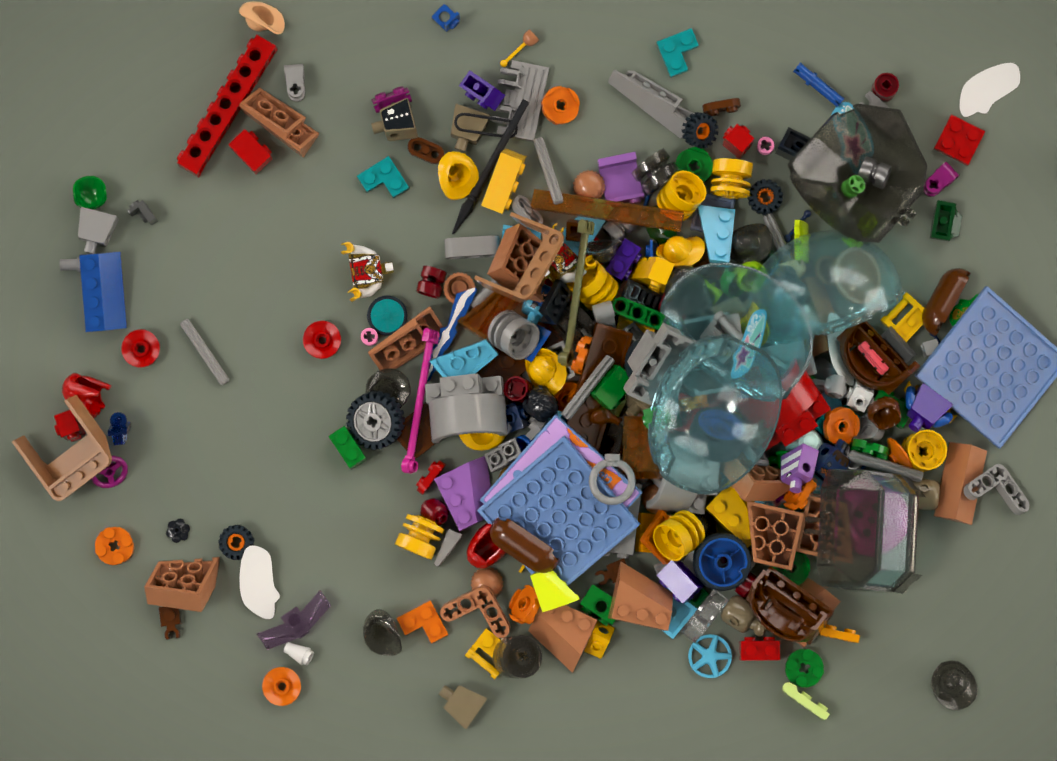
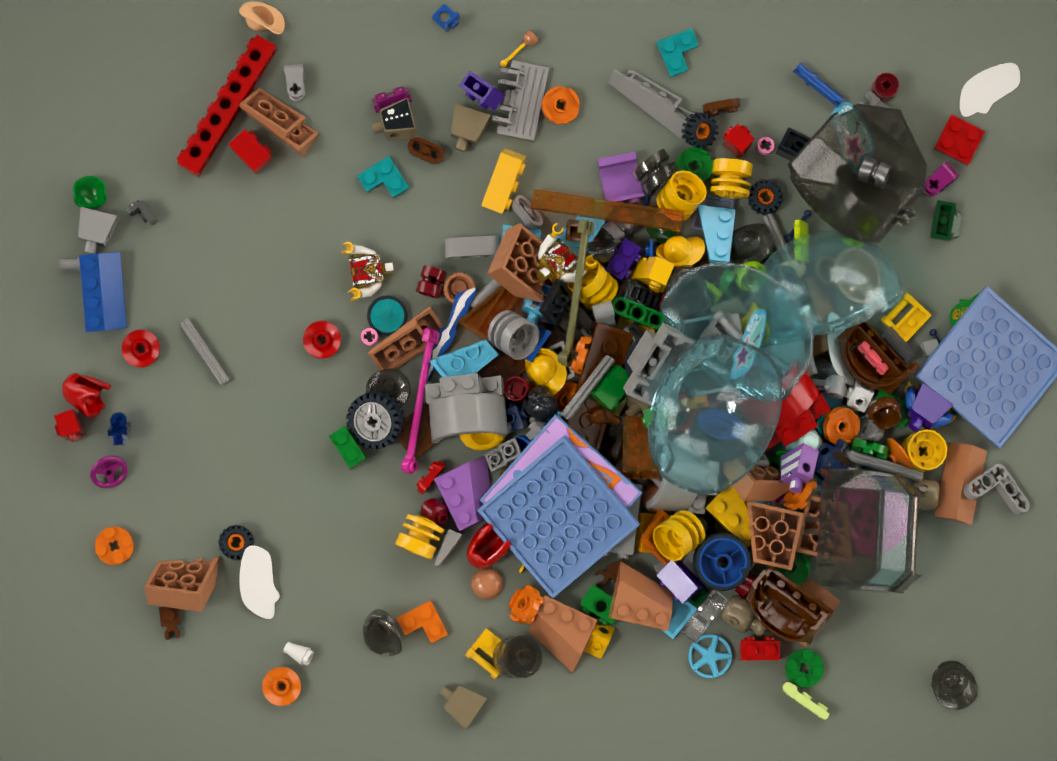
(76, 464): medium nougat windscreen -> none
(183, 531): black plant -> none
(296, 623): clear purple plate -> none
(457, 175): yellow hat -> none
(467, 206): black piece -> none
(478, 602): nougat beam -> none
(485, 117): black piece -> none
(523, 546): reddish brown brick -> none
(538, 266): medium nougat windscreen -> none
(548, 171): light grey axle -> none
(552, 591): neon yellow slope -> none
(589, 184): nougat hat -> none
(612, 460): light grey piece -> none
(847, 635): light orange plate -> none
(854, 181): bright green wheel -> none
(944, 299): reddish brown brick -> none

